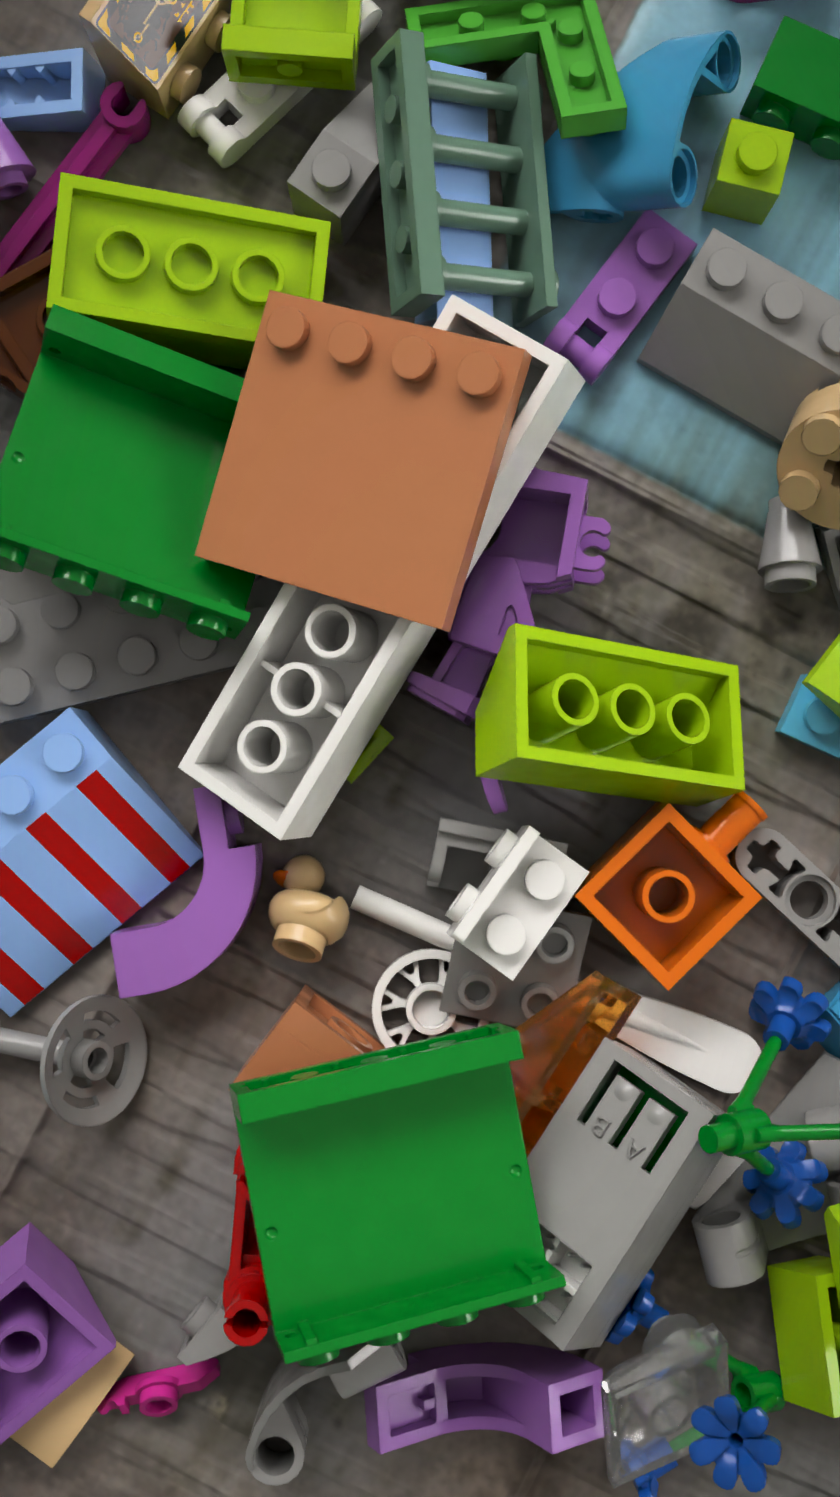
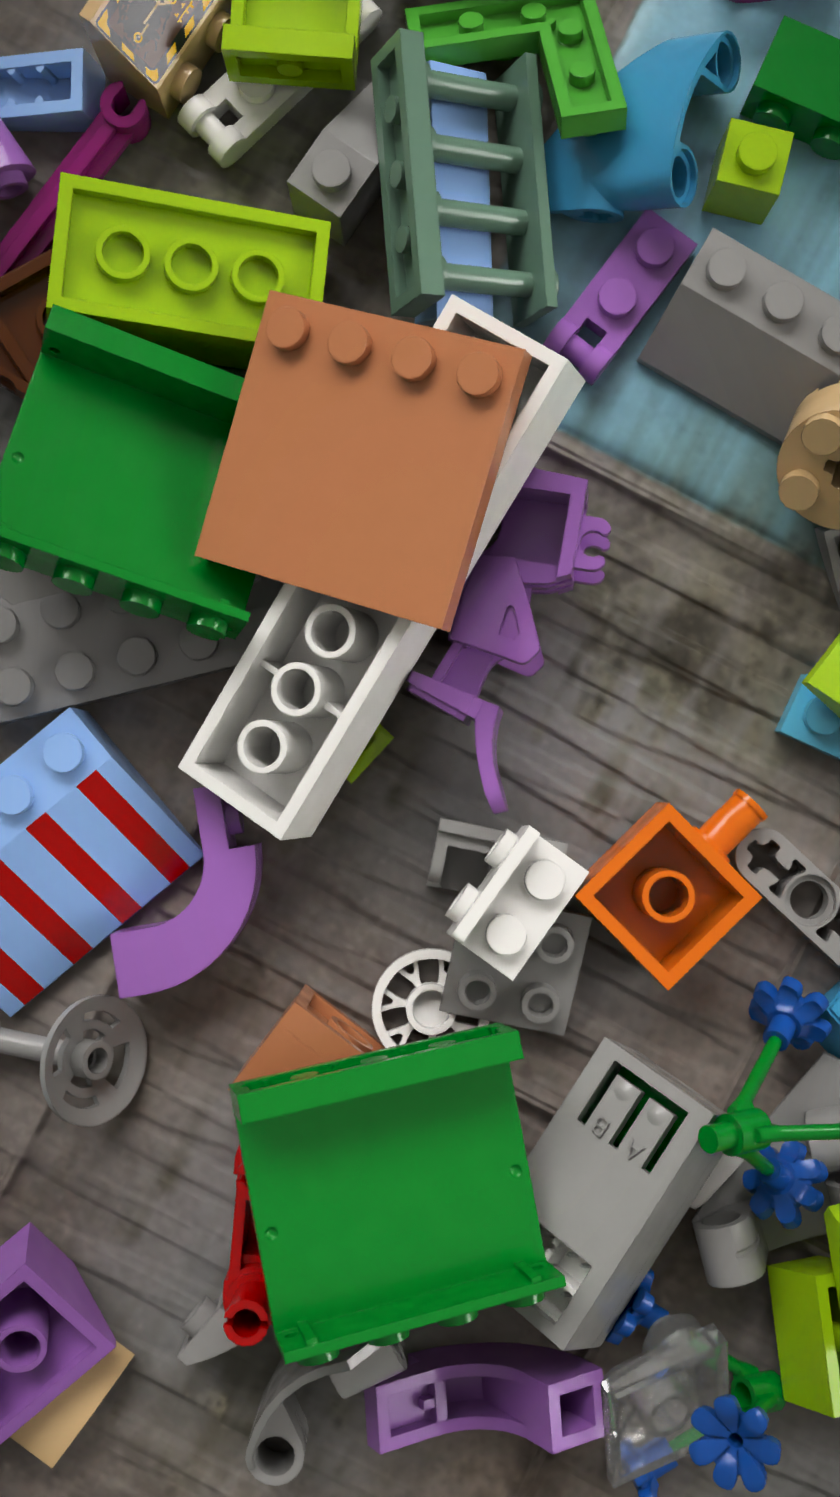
(159, 1389): dark pink piece -> none
(302, 915): tan animal -> none
(560, 1045): clear orange slope -> none
(610, 719): lime slope -> none
(666, 1032): white piece -> none
(788, 551): light grey cone -> none

